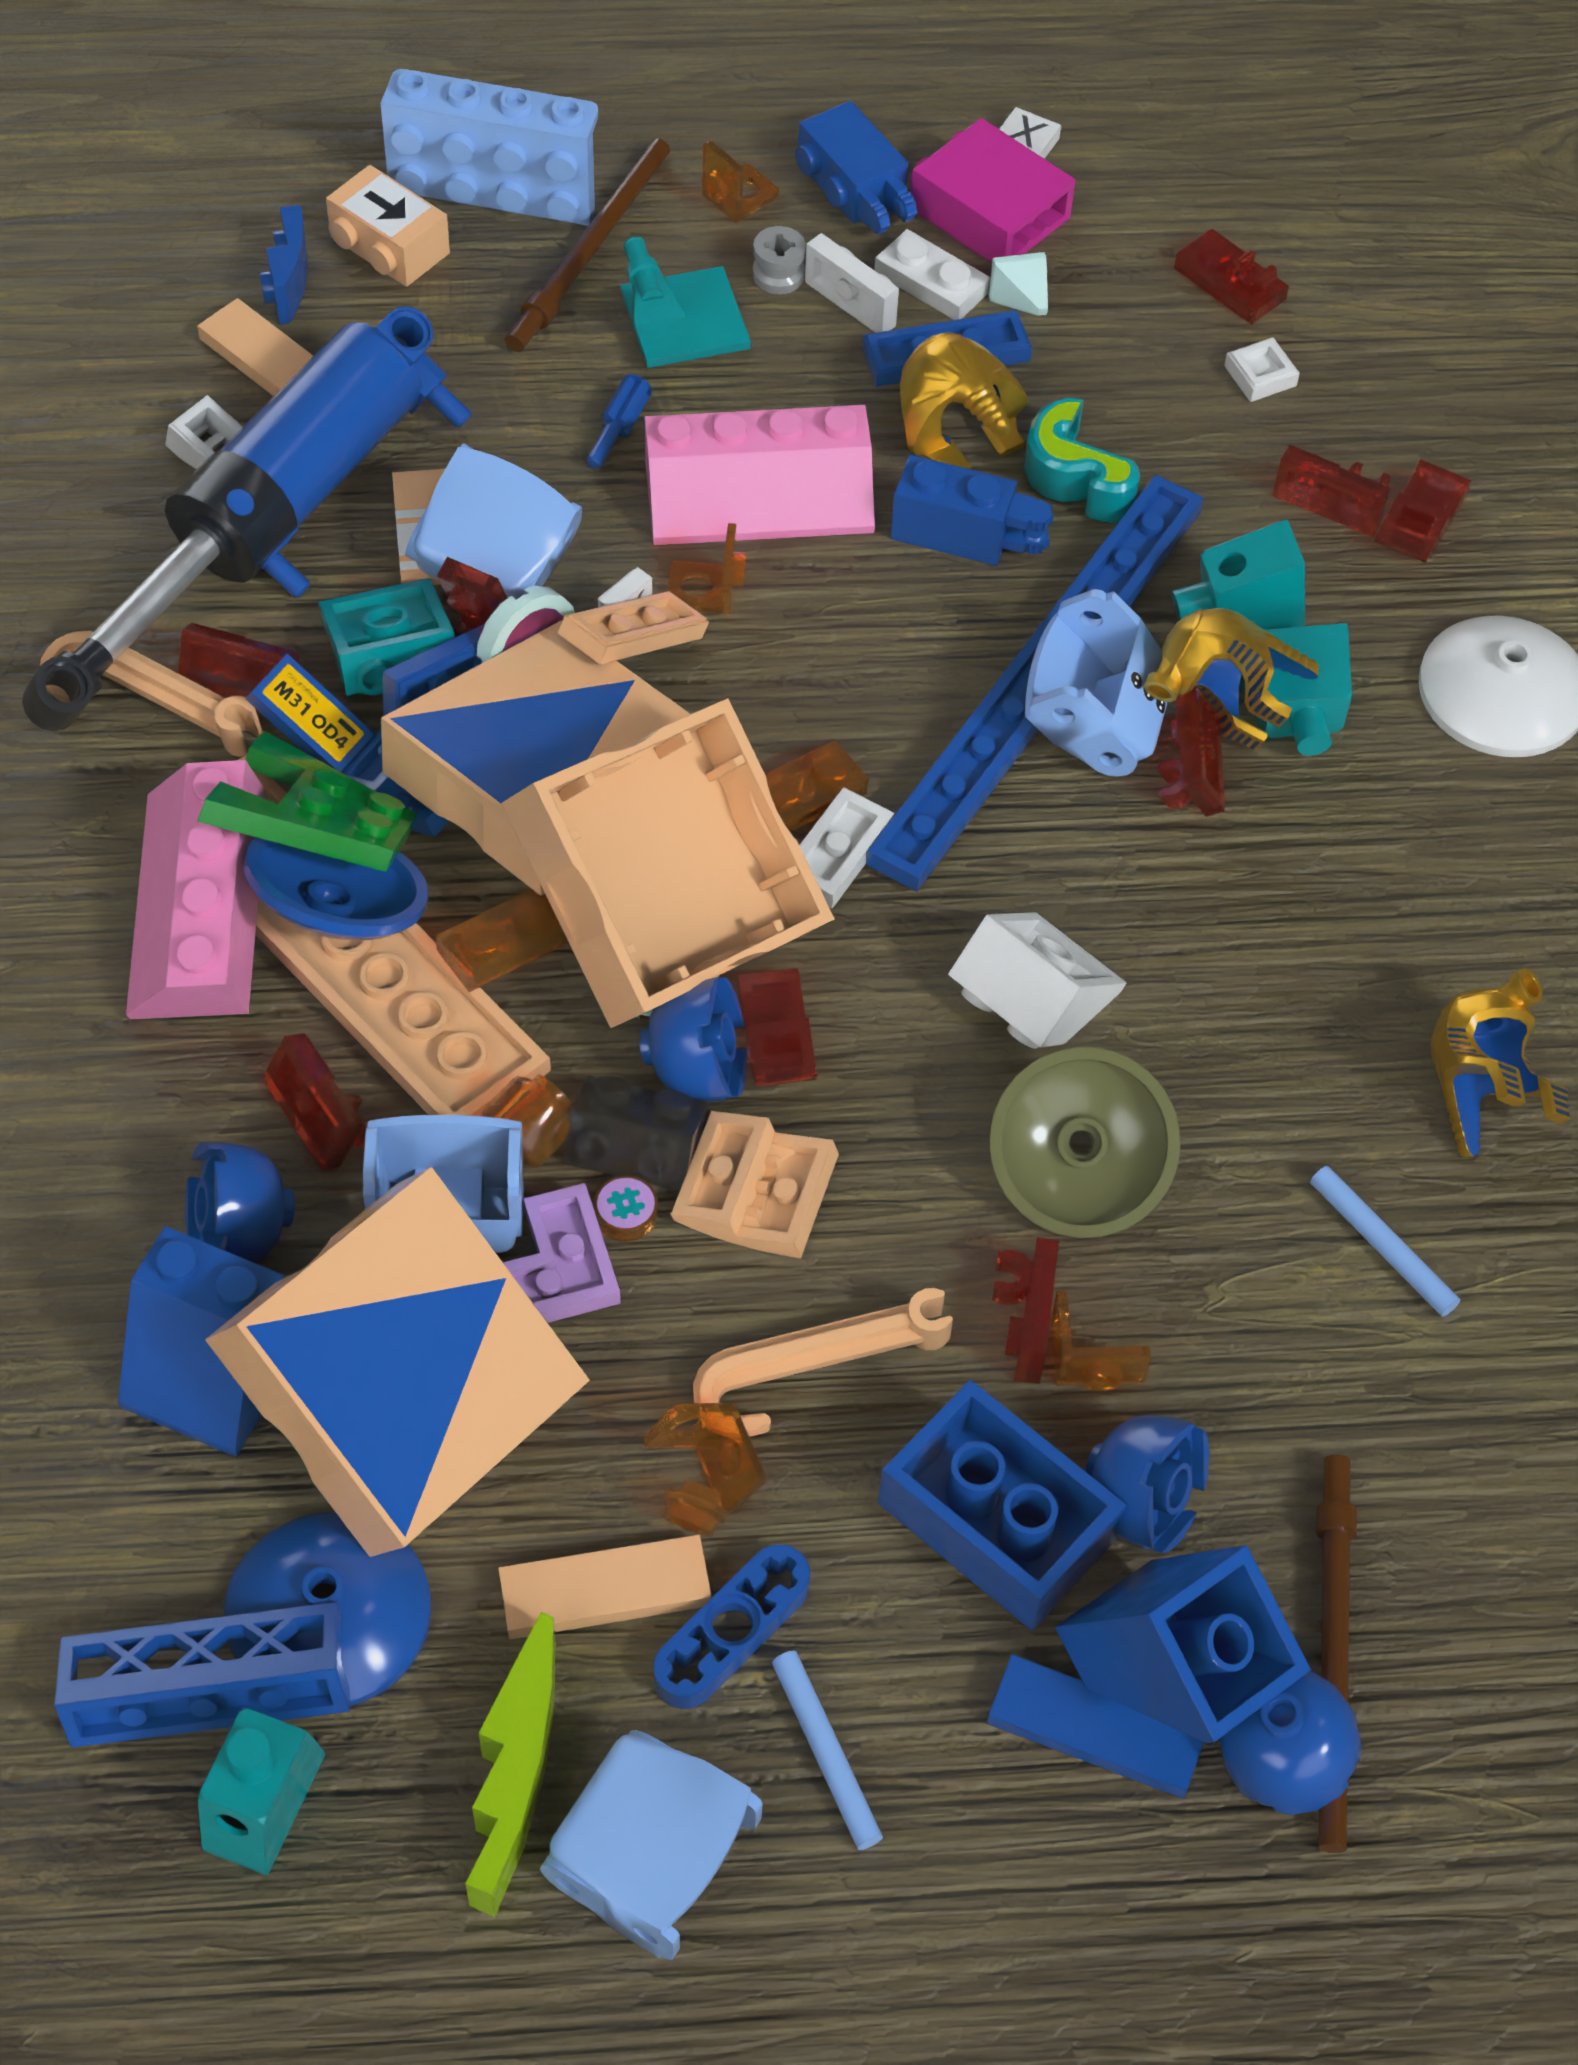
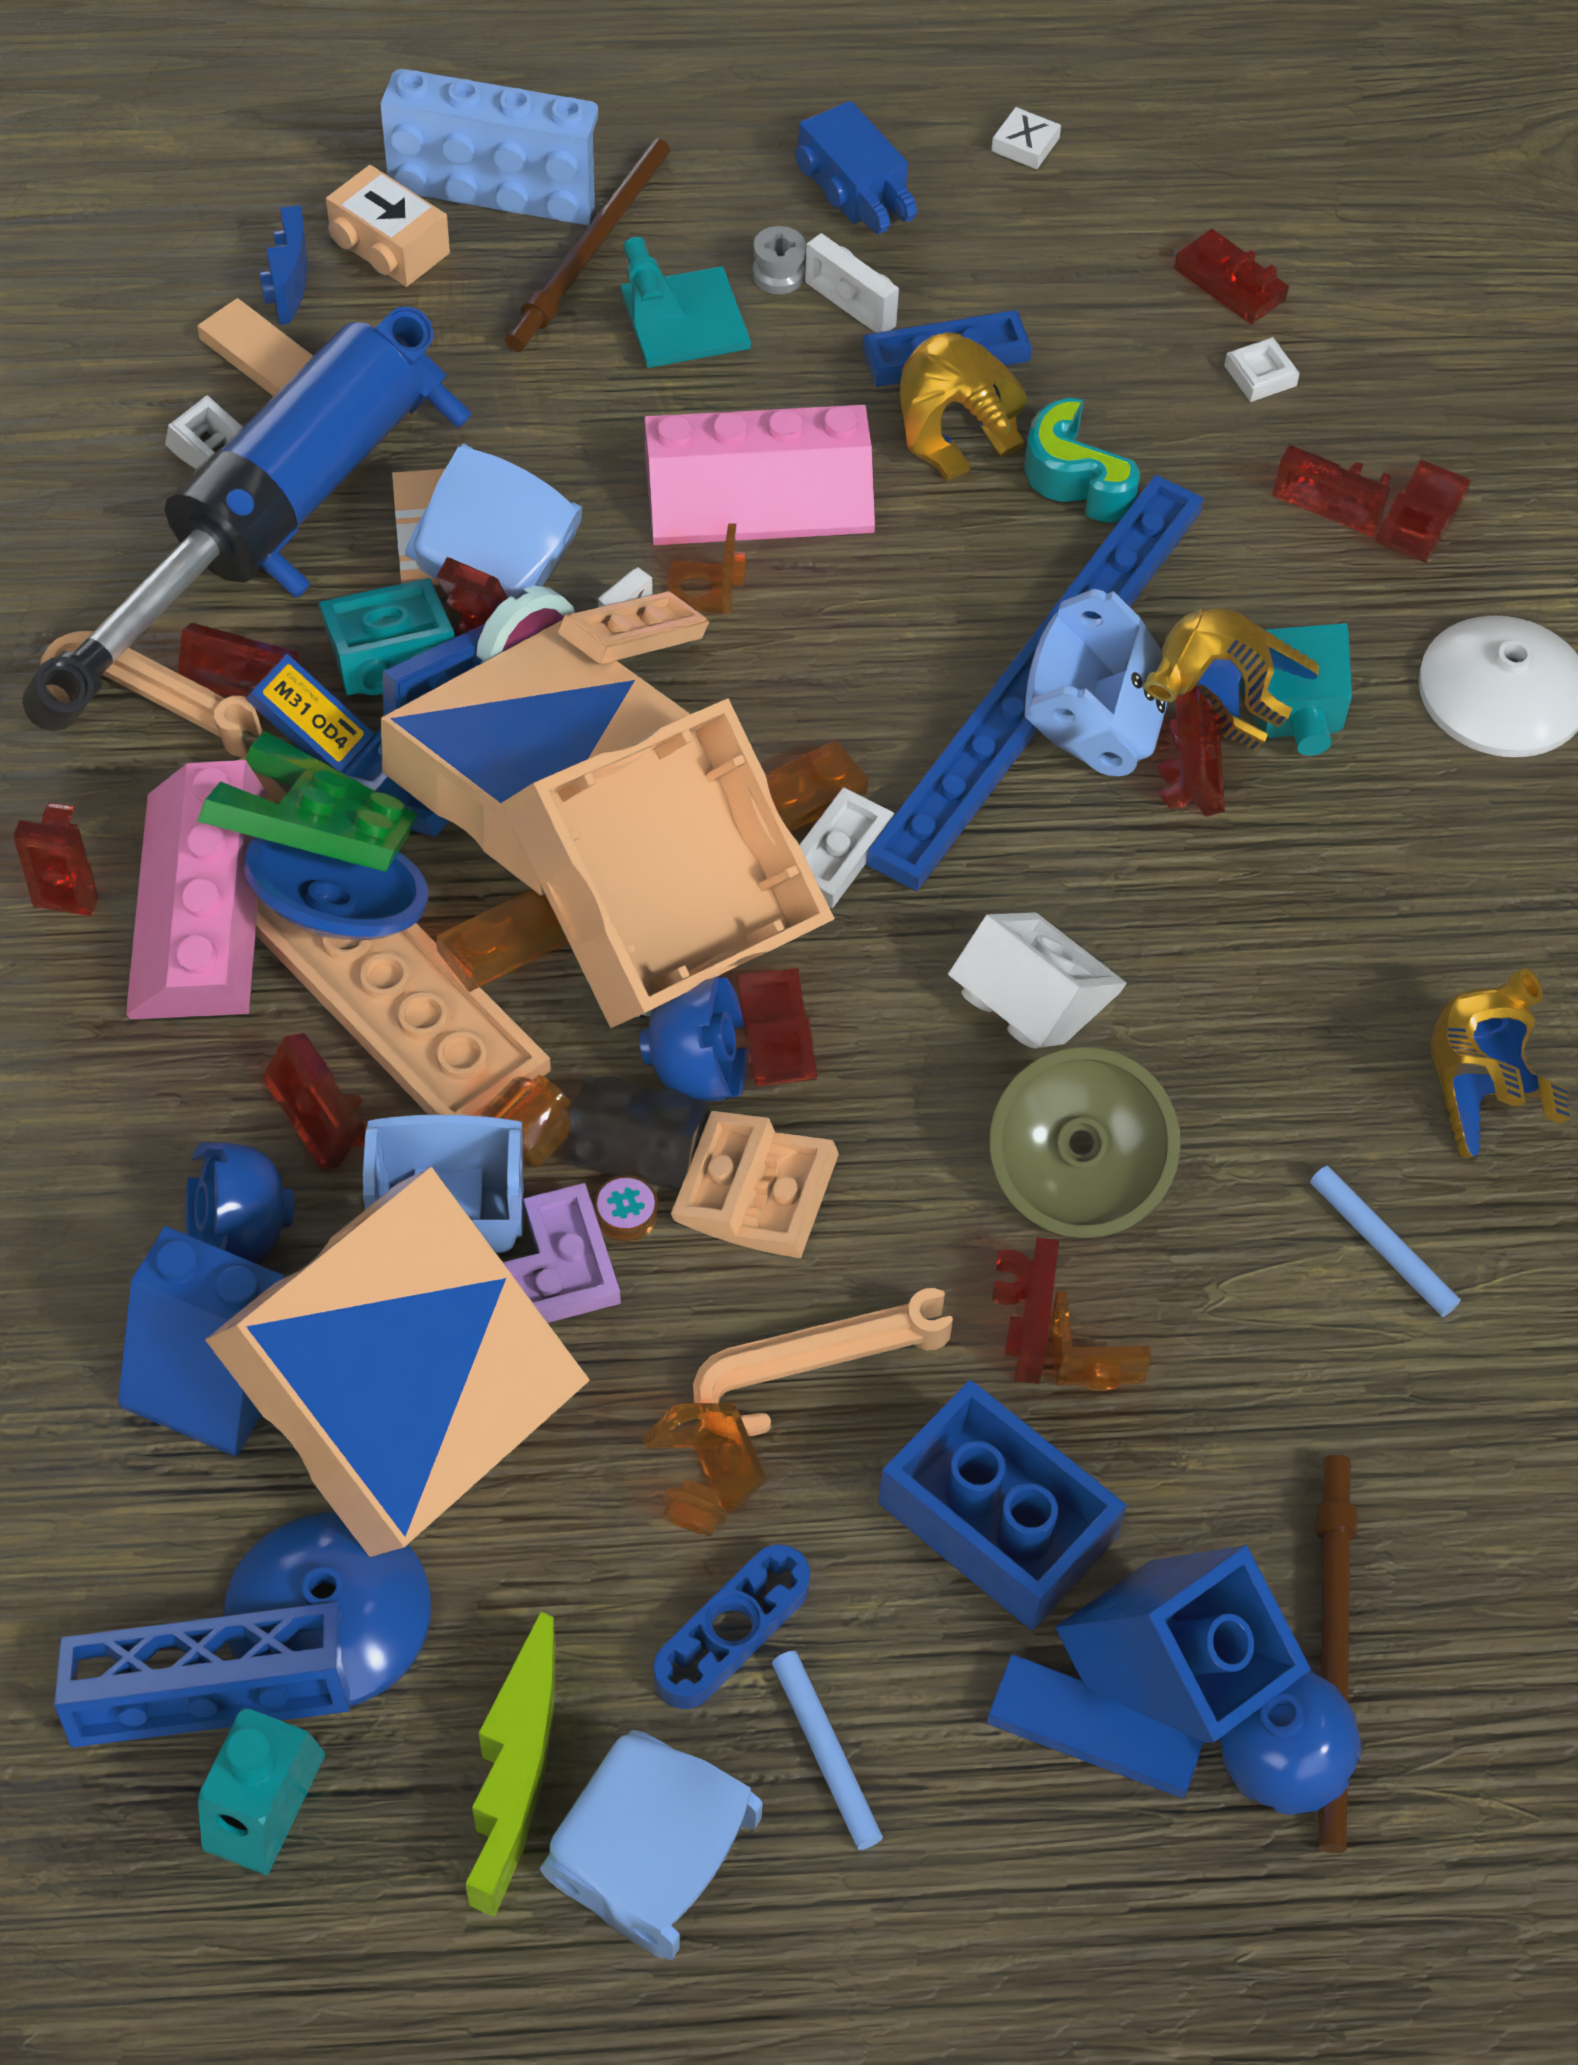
(56, 862): none -> clear red plate
(606, 1585): light nougat tile -> none
(620, 416): blue axle -> none
(724, 183): clear orange bracket -> none
(932, 275): white plate -> none
(966, 512): blue hinge -> none
(991, 192): dark pink brick -> none
(1020, 282): light aqua slope -> none
(1152, 1469): blue cylinder -> none
(1251, 575): teal torso -> none

